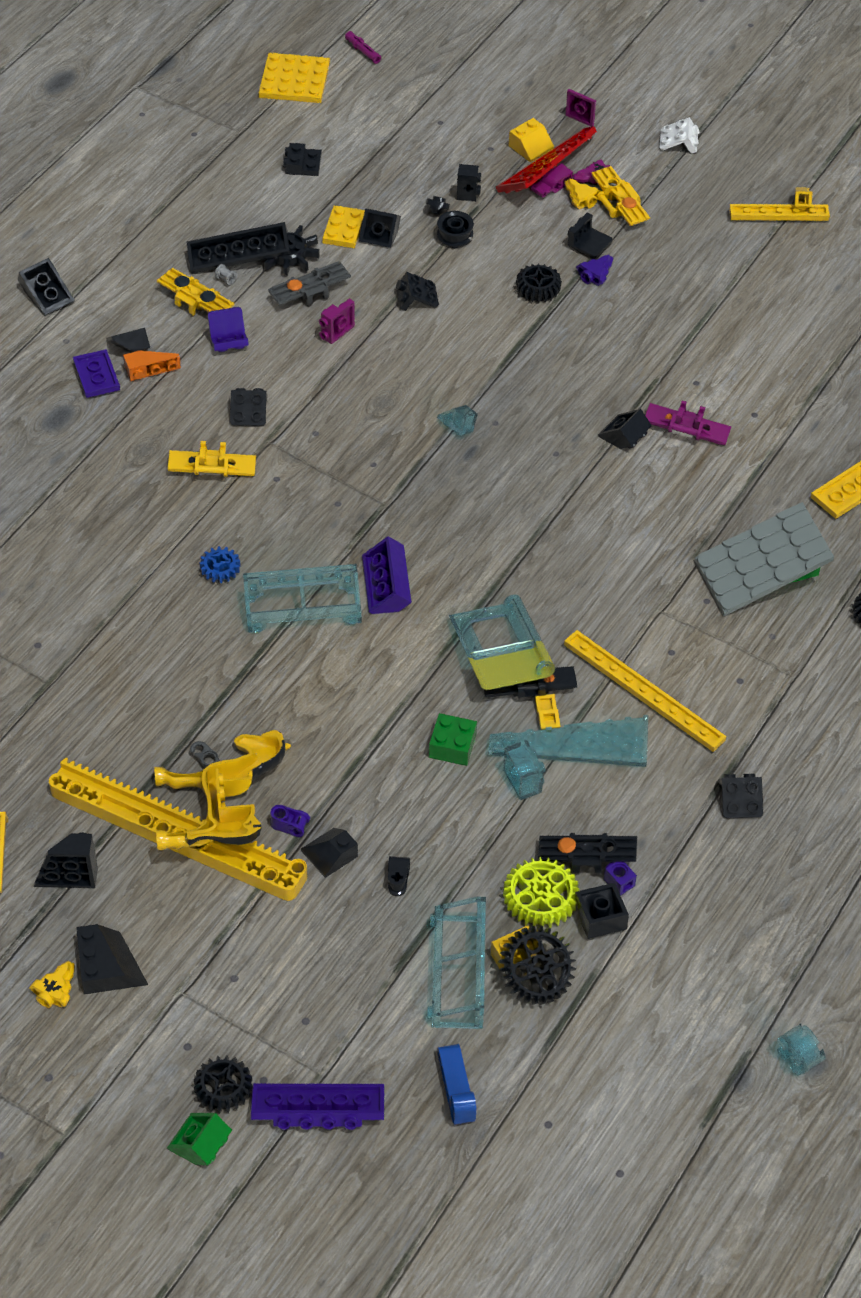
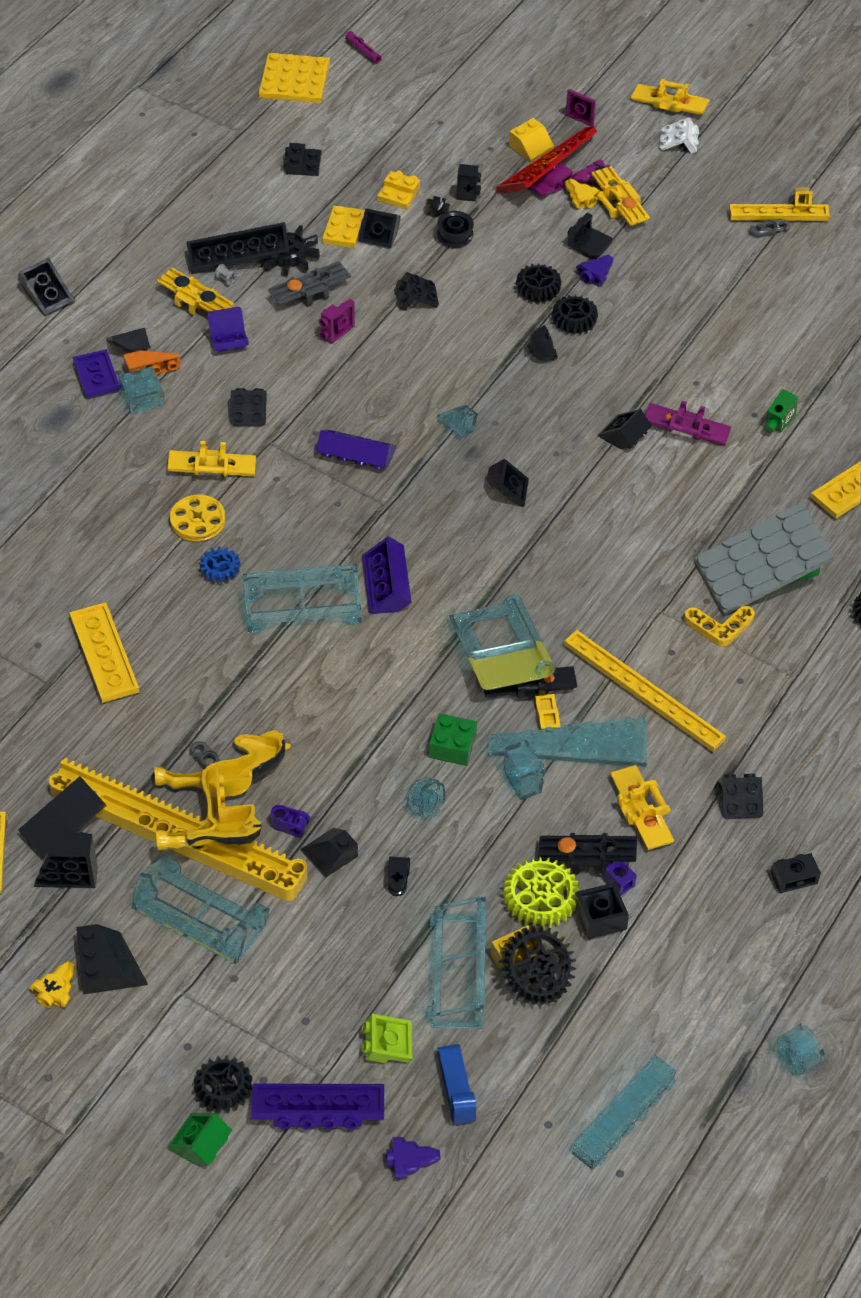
(62, 816): none -> black tile
(104, 652): none -> yellow plate
(141, 390): none -> clear light blue brick
(195, 523): none -> yellow wedge
(227, 944): none -> clear light blue windscreen
(355, 448): none -> dark purple slope
(387, 1039): none -> lime plate
(399, 189): none -> yellow plate
(408, 1157): none -> dark purple rock
(425, 797): none -> clear light blue cylinder
(509, 481): none -> black slope
(542, 344): none -> black cylinder
(574, 314): none -> black gear
(624, 1112): none -> clear light blue brick
(636, 810): none -> yellow piece
(679, 102): none -> yellow piece
(719, 630): none -> yellow beam
(769, 223): none -> dark grey piece
(781, 412): none -> green torso
(806, 873): none -> black brick

